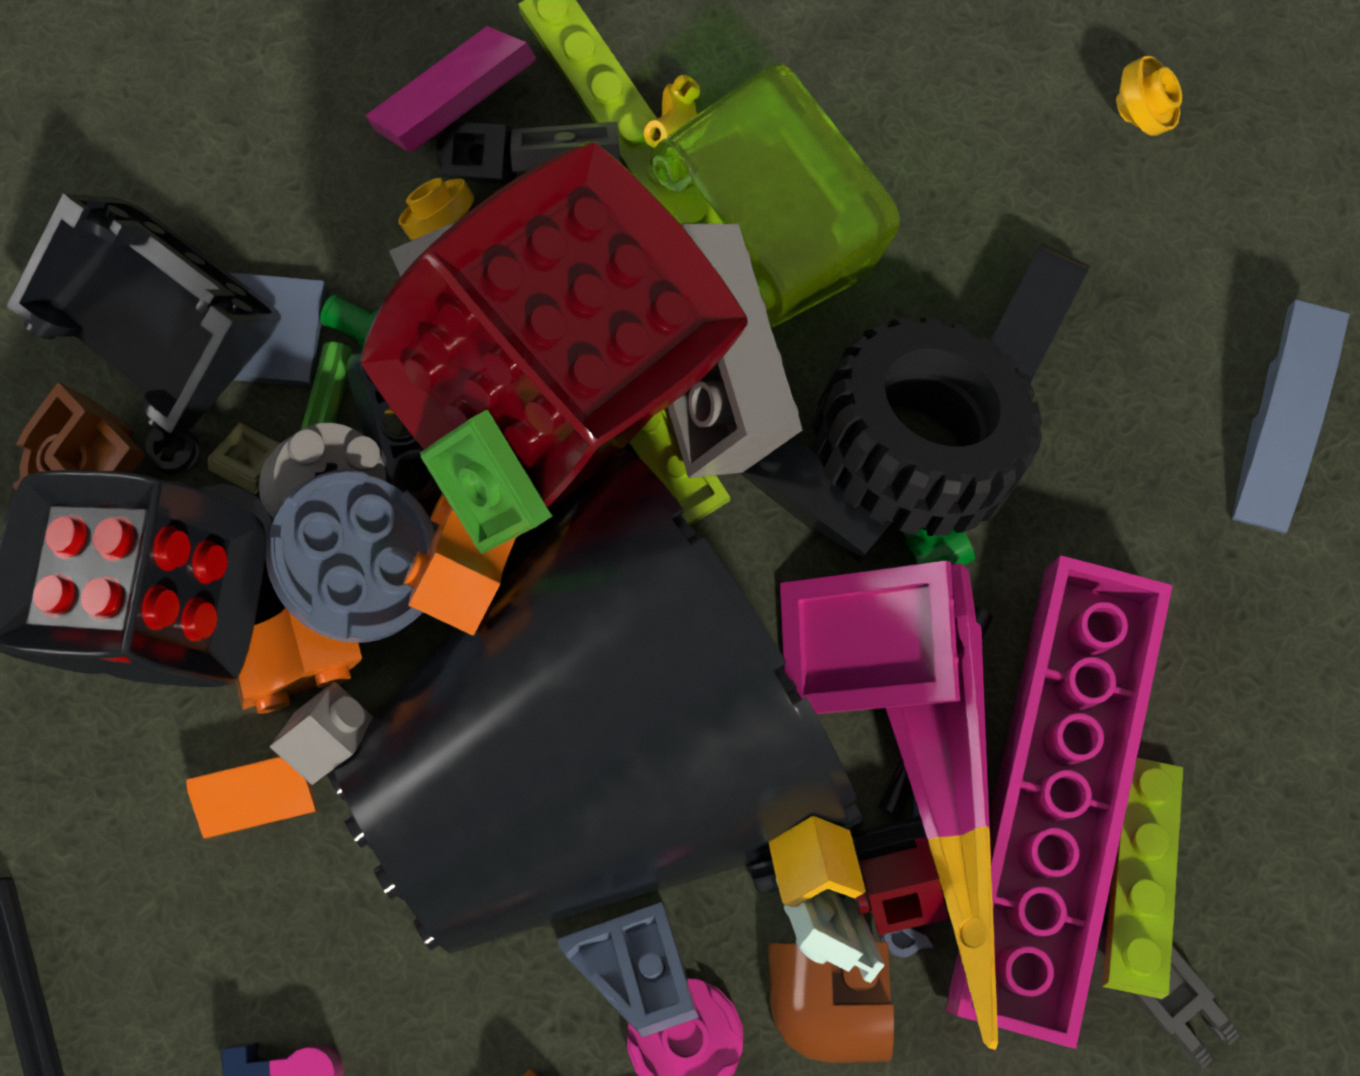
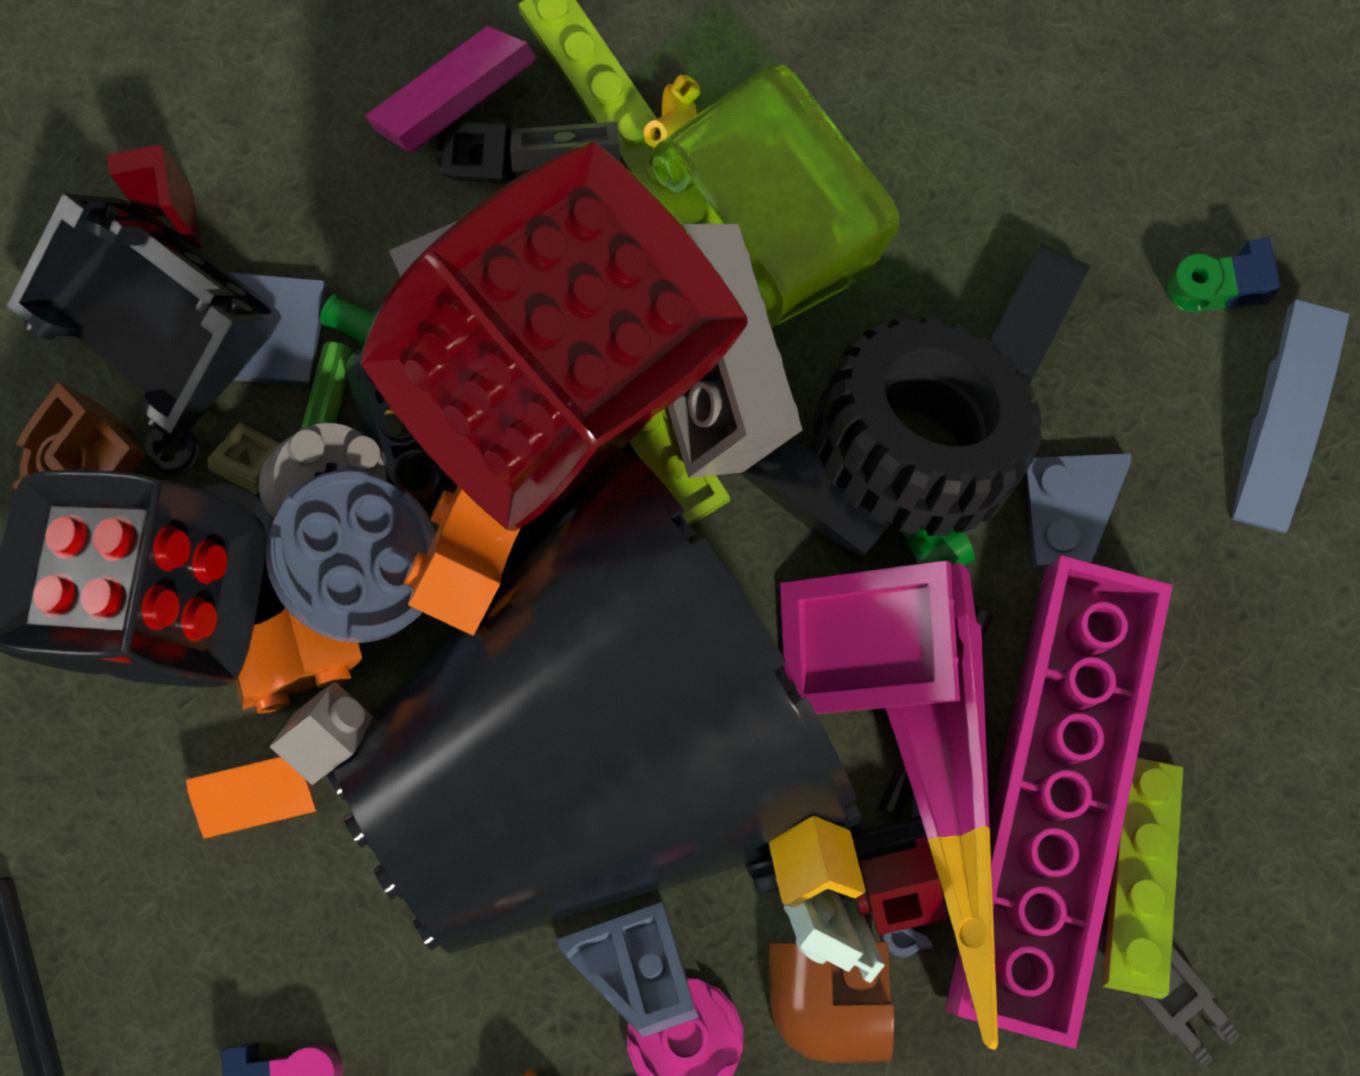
(157, 186): none -> dark red panel
(435, 206): yellow plate -> none
(485, 483): bright green tile -> none
(1071, 504): none -> sand blue wing
(1149, 96): yellow plate -> none
(1225, 282): none -> leg

